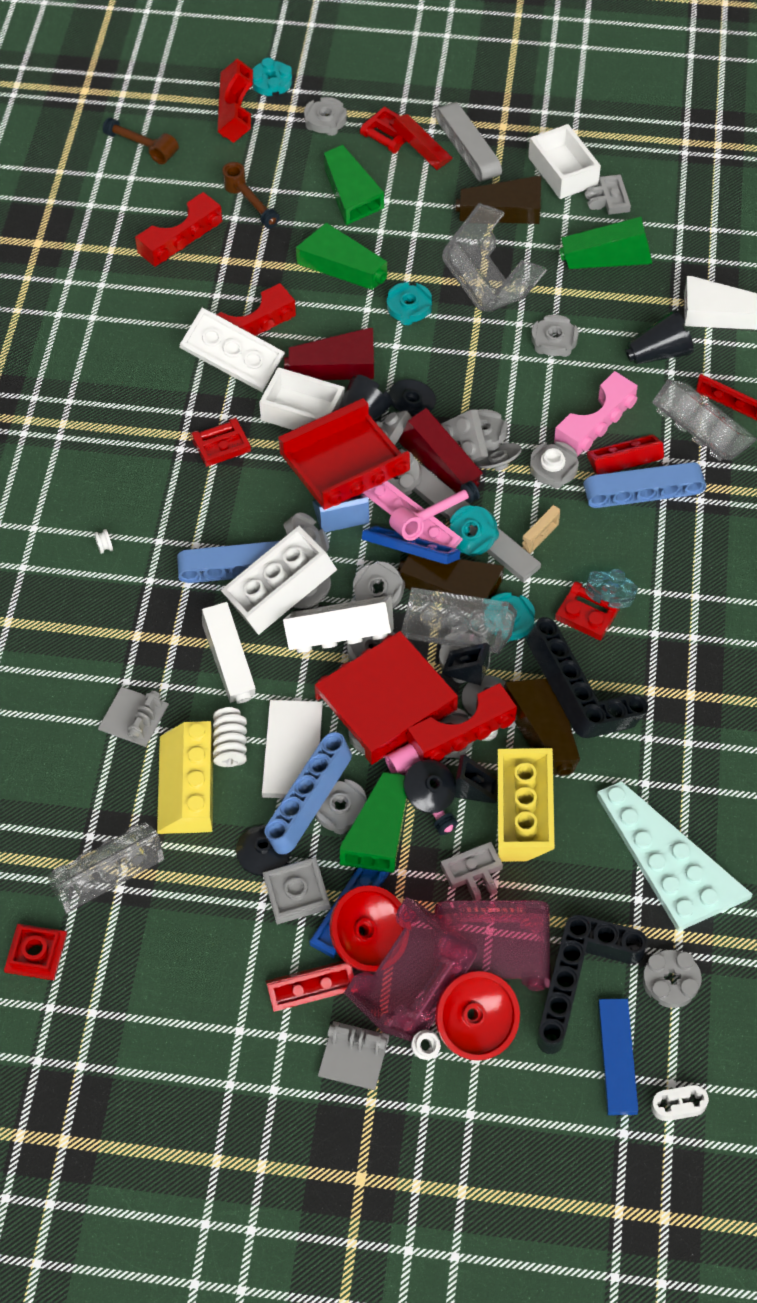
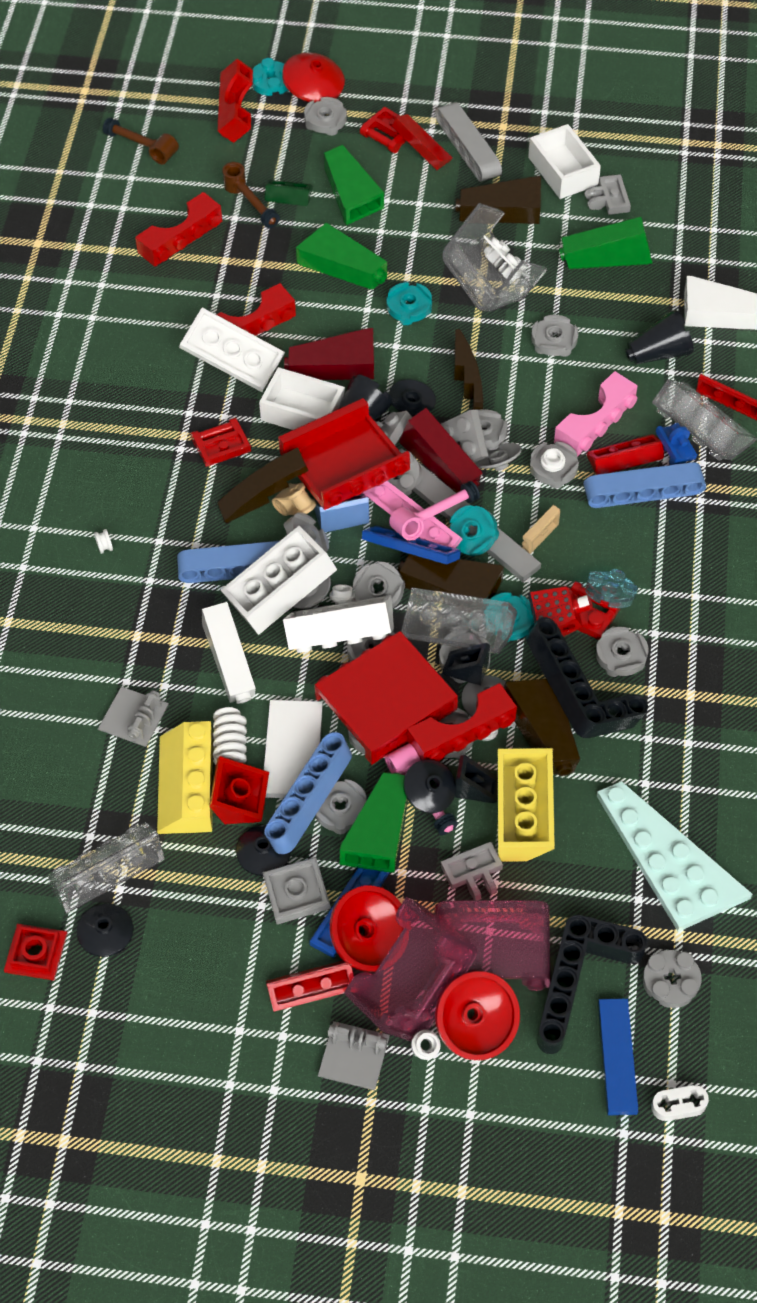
(109, 940): none -> black dish
(238, 792): none -> red slope
(266, 481): none -> dark brown slope
(288, 192): none -> dark green slope
(293, 500): none -> tan piece
(313, 77): none -> red dish
(342, 594): none -> white plate
(467, 371): none -> dark brown slope
(499, 256): none -> white hinge
(560, 606): none -> red torso
(621, 664): none -> light grey plate
(676, 443): none -> blue hips

